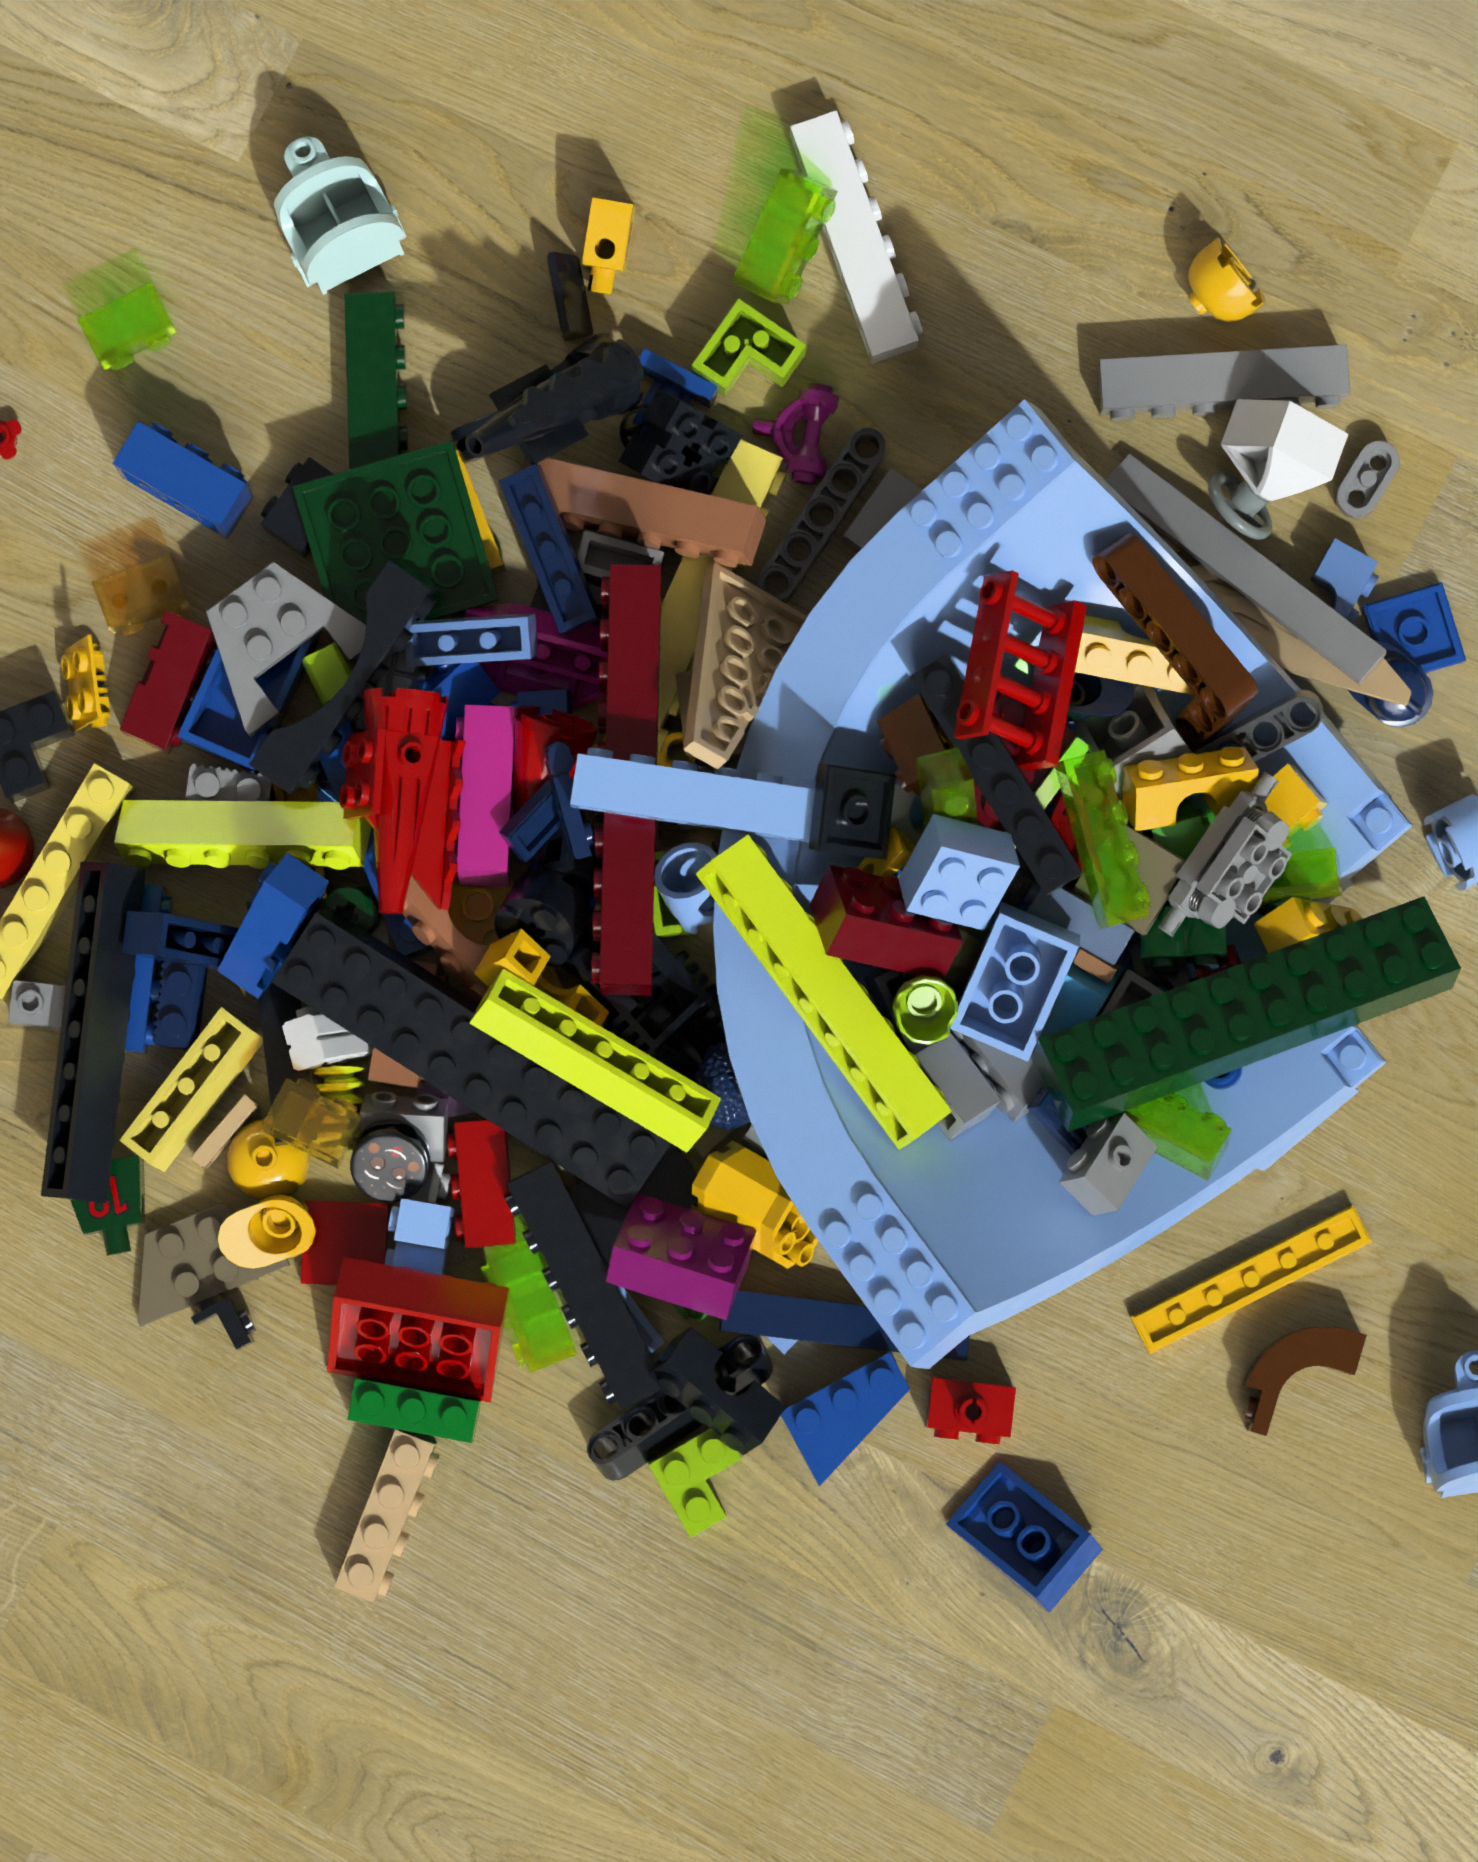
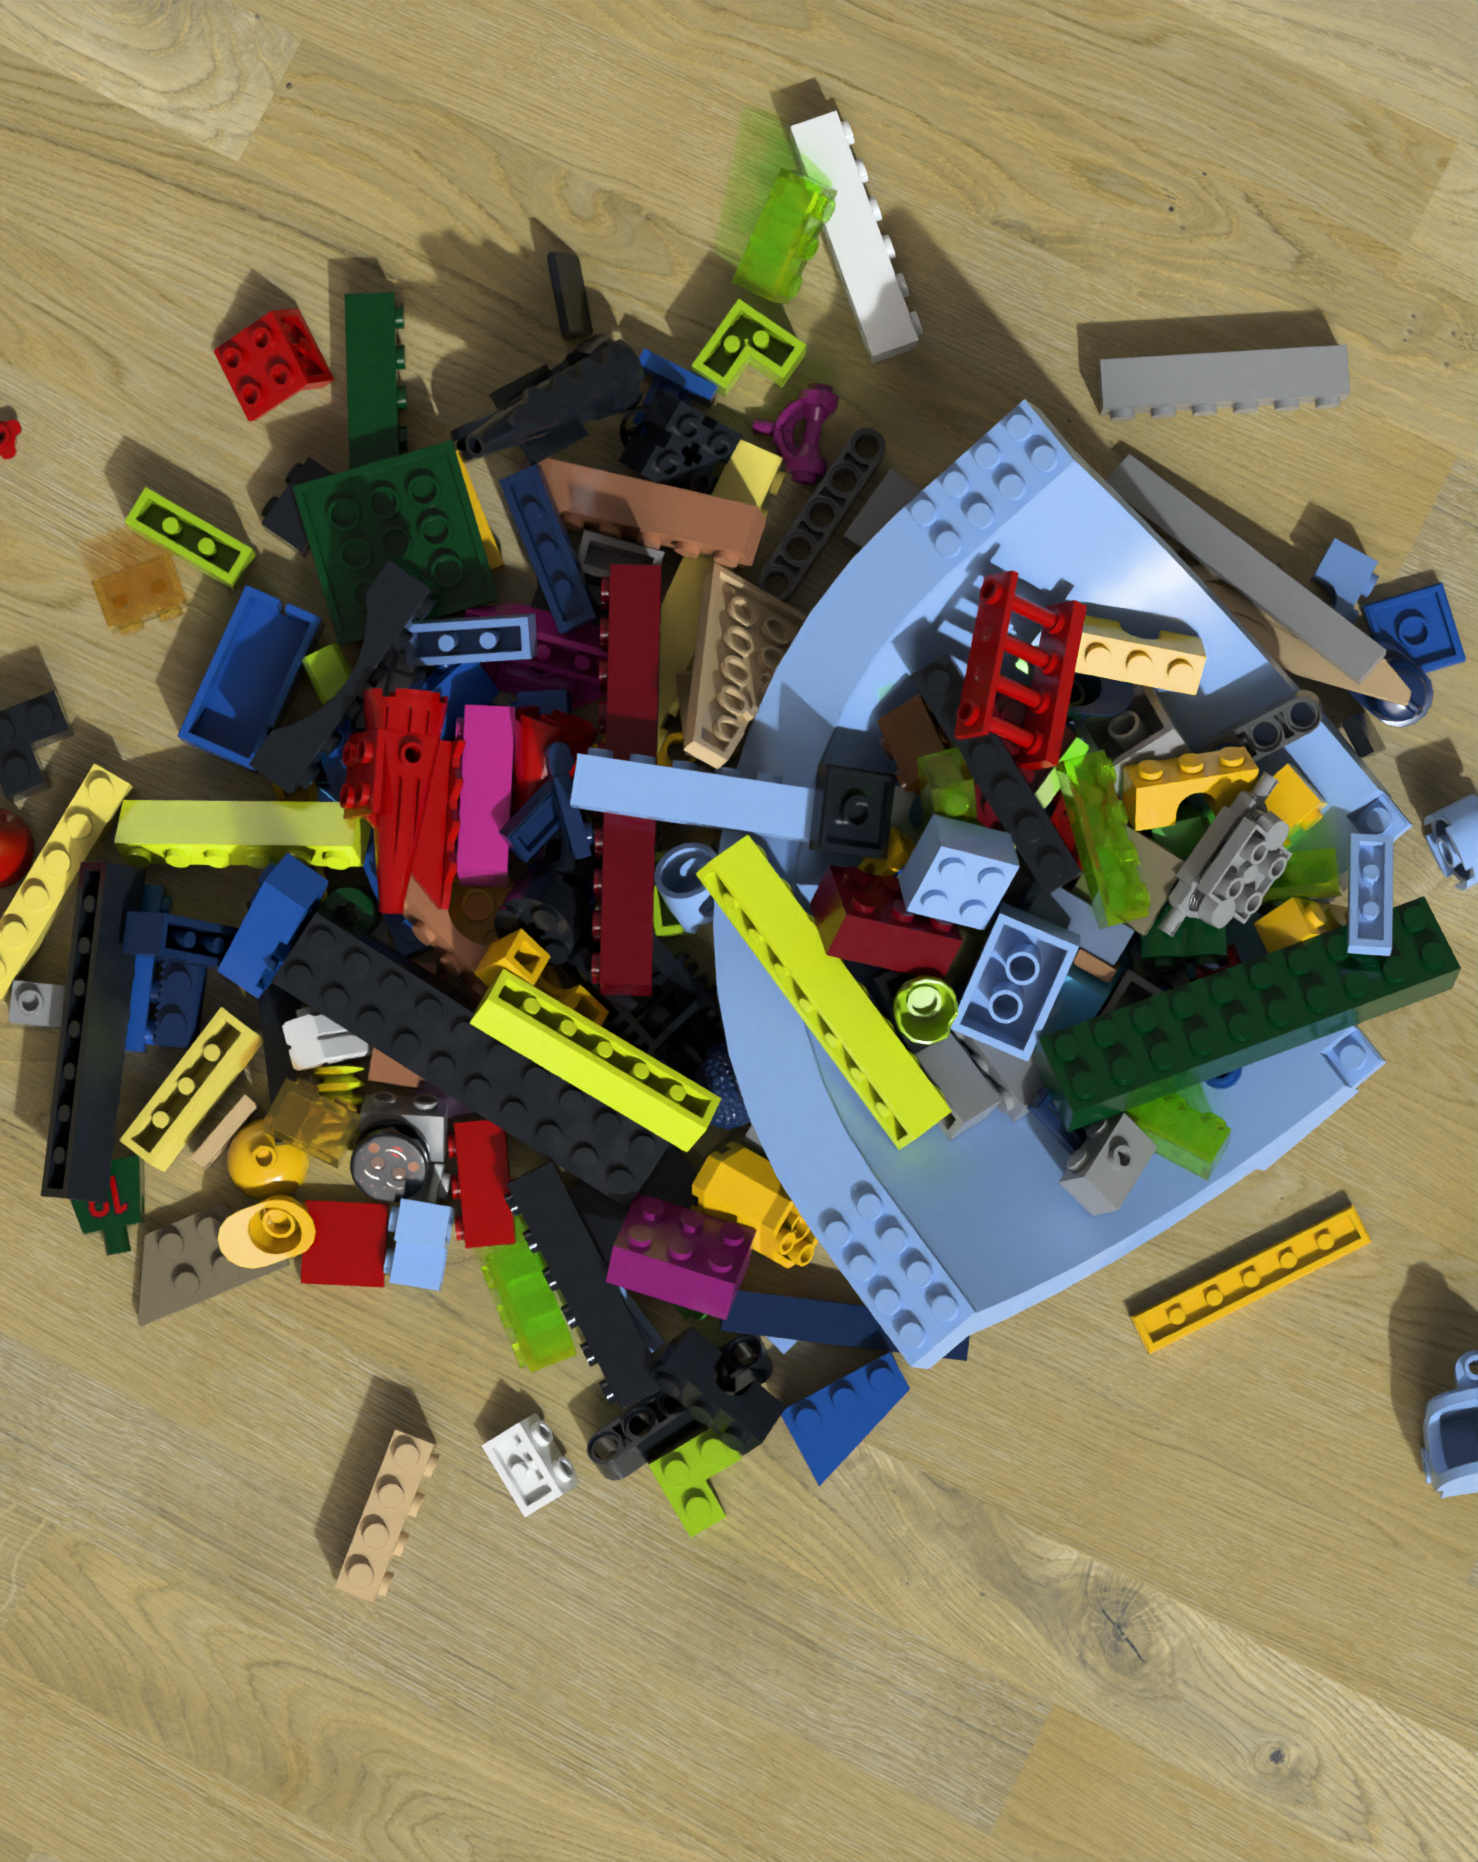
(80, 667): yellow hinge -> none
(127, 327): clear neon green brick -> none
(169, 683): dark red wedge -> none
(184, 478): blue brick -> none
(190, 539): none -> lime brick
(226, 785): light grey brick -> none
(236, 1323): black bracket -> none
(264, 625): light grey wing -> none
(272, 362): none -> red bracket
(334, 216): light aqua animal -> none
(414, 1410): green brick -> none
(416, 1329): red slope -> none
(531, 1464): none -> white bracket
(607, 223): yellow torso -> none
(970, 1408): red brick -> none
(1025, 1536): blue slope -> none
(1181, 636): reddish brown beam -> none
(1222, 284): yellow cylinder -> none
(1278, 454): white piece -> none
(1303, 1348): reddish brown arch -> none
(1363, 735): none -> black tile
(1366, 480): light grey plate -> none
(1370, 894): none -> light blue plate

